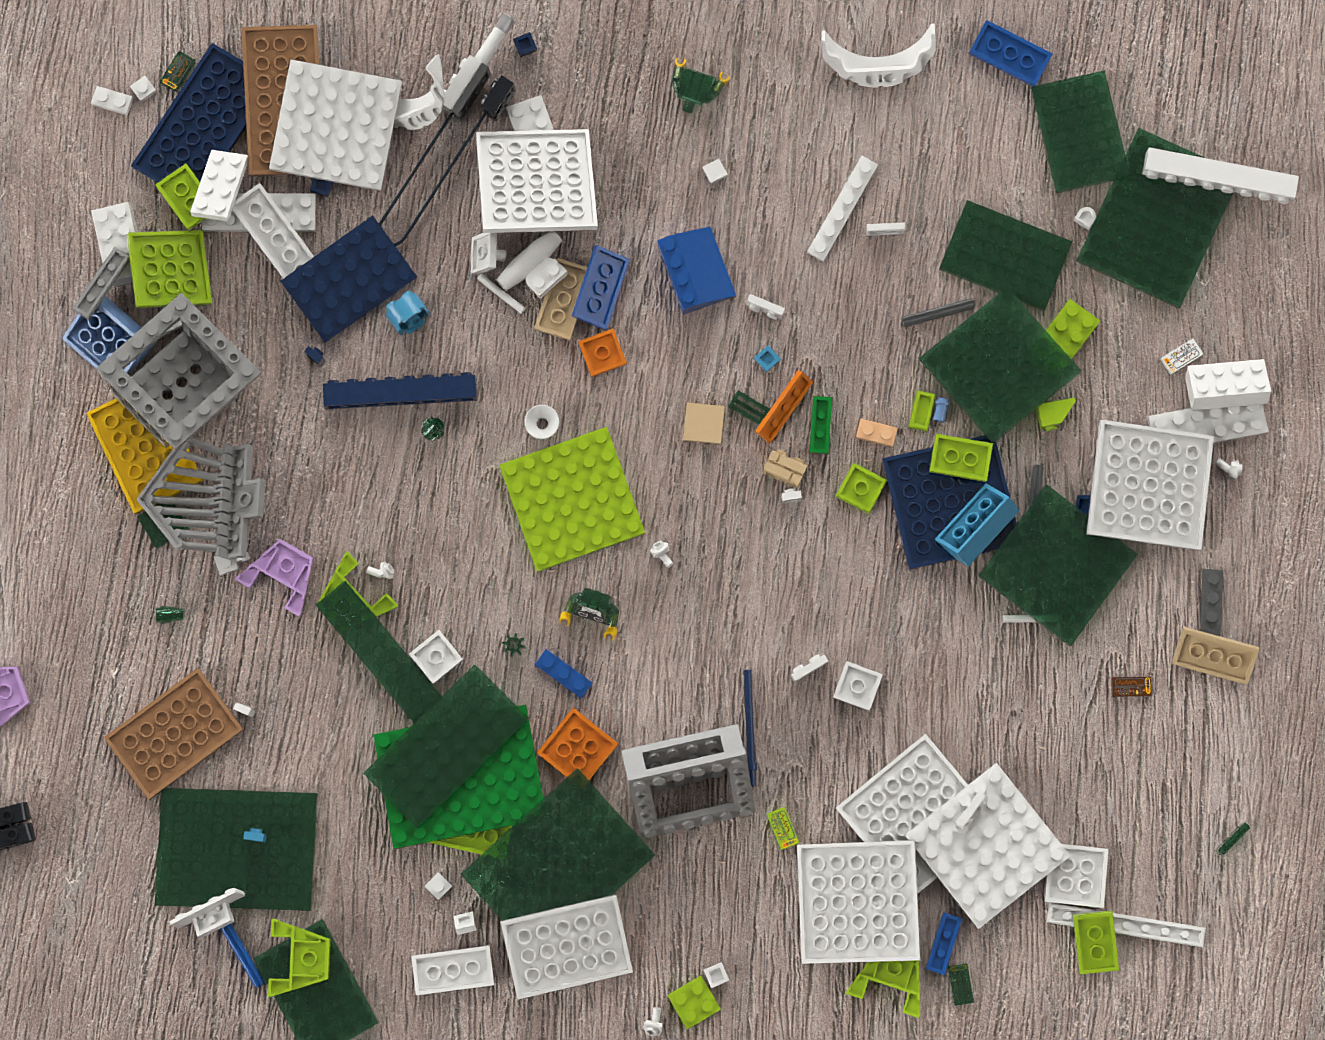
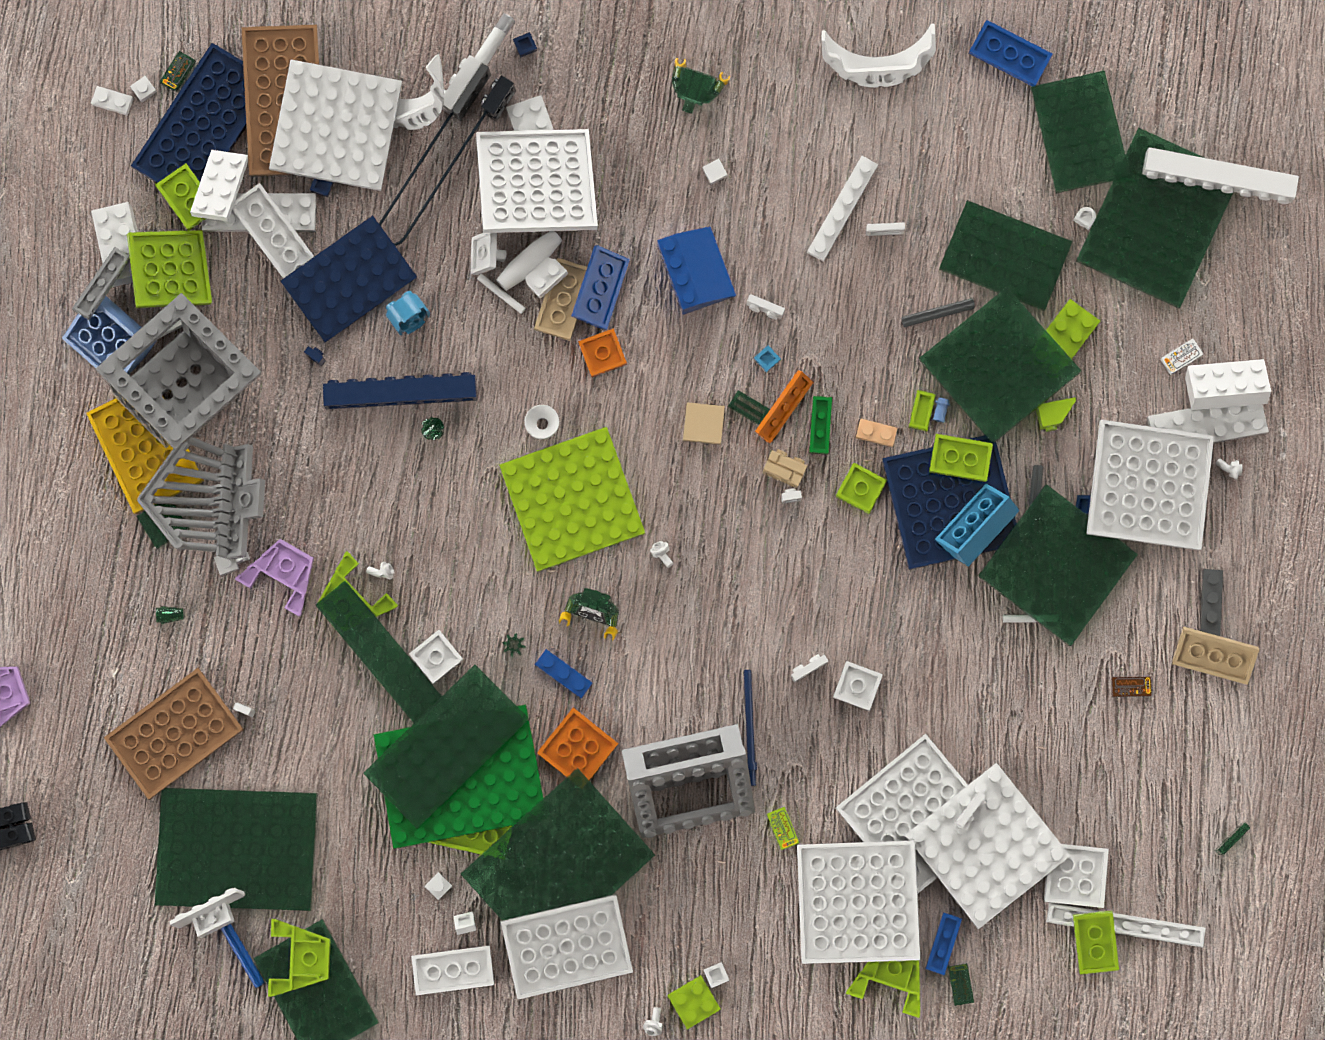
(255, 835): dark azure plate -> none

